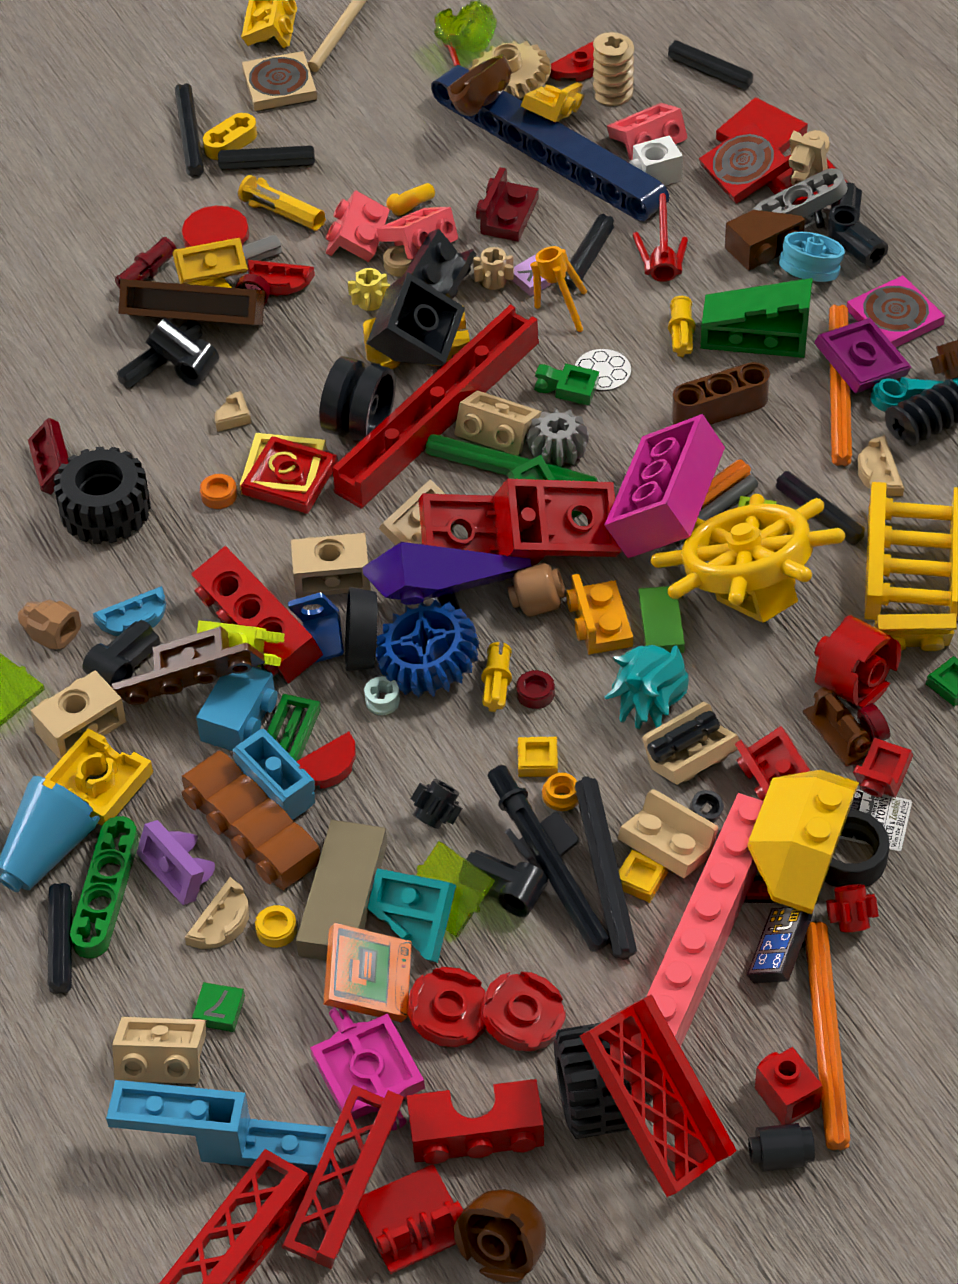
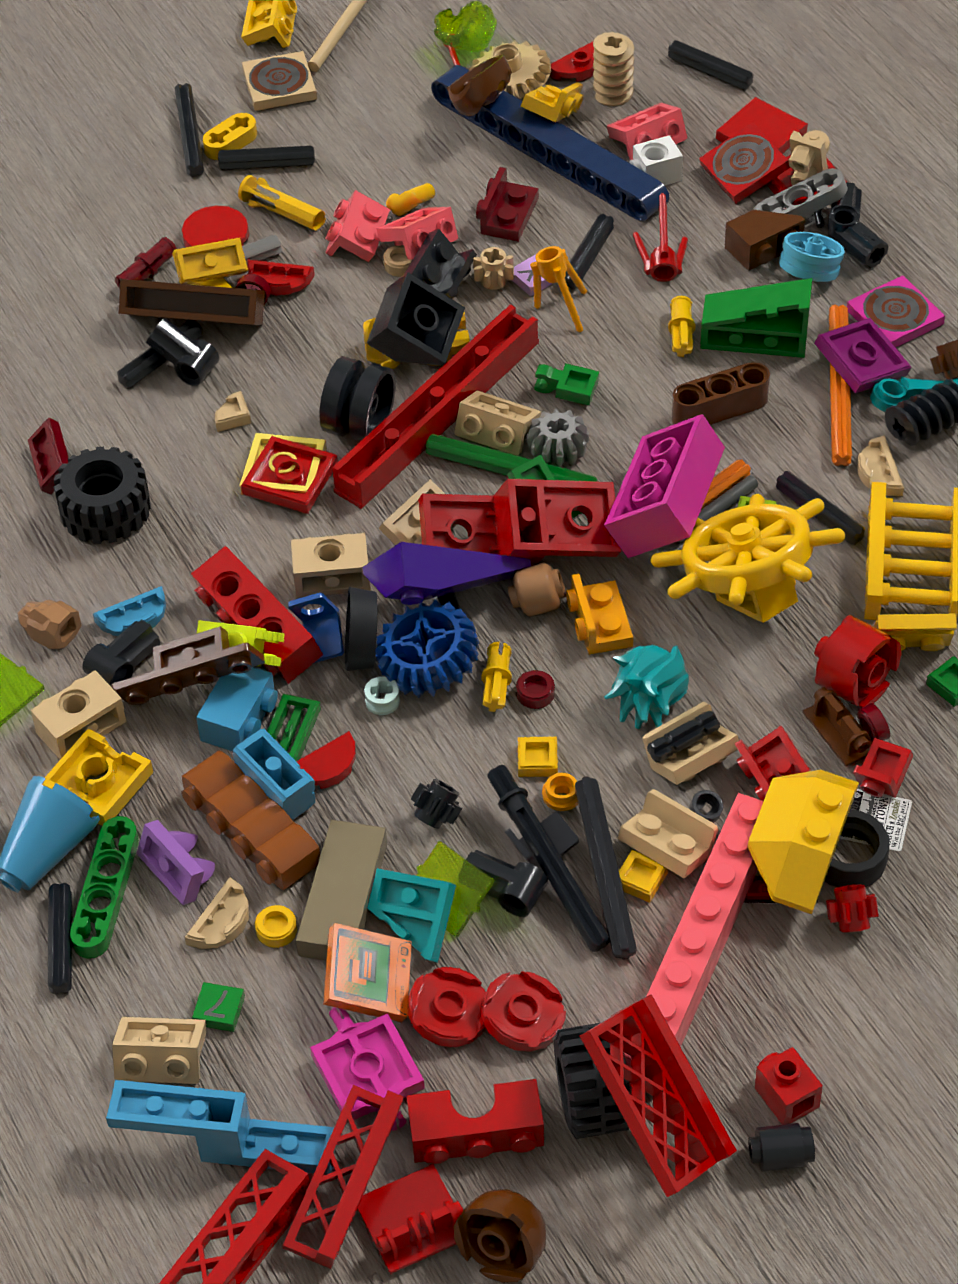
(218, 491): orange tile -> none
(368, 289): light yellow gear -> none
(612, 365): white sticker -> none
(661, 619): bright green tile -> none
(779, 945): tile -> none
(827, 1037): orange axle -> none

